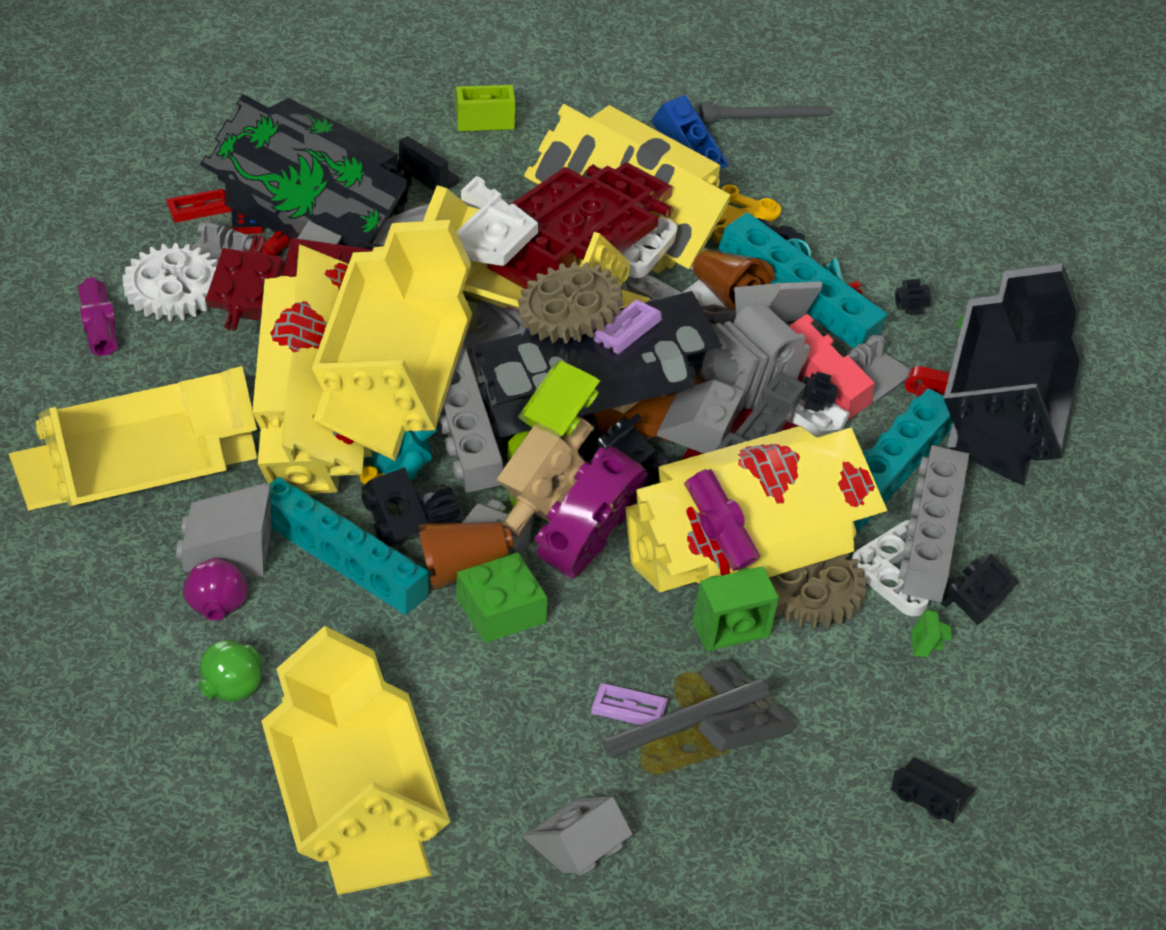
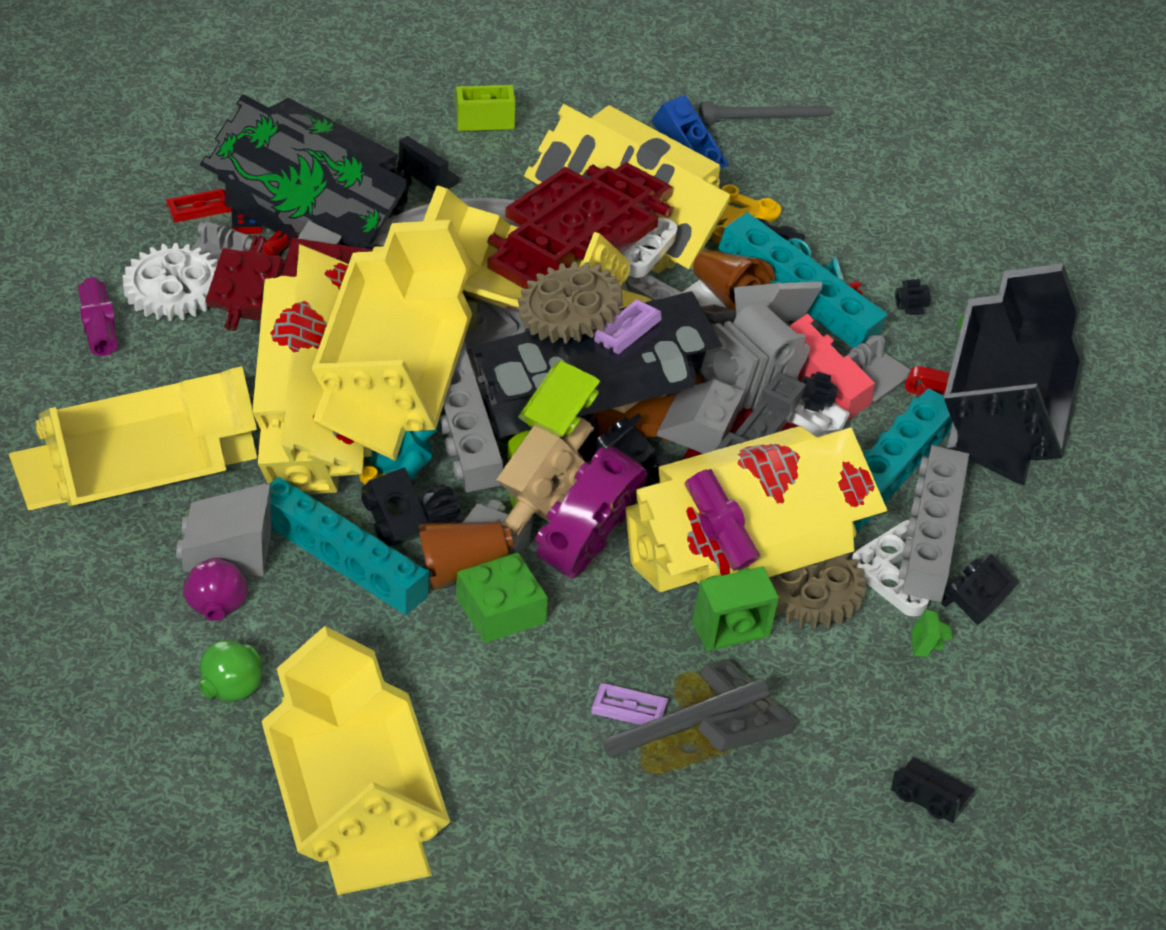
(496, 229): white wing -> none
(580, 834): light grey slope -> none

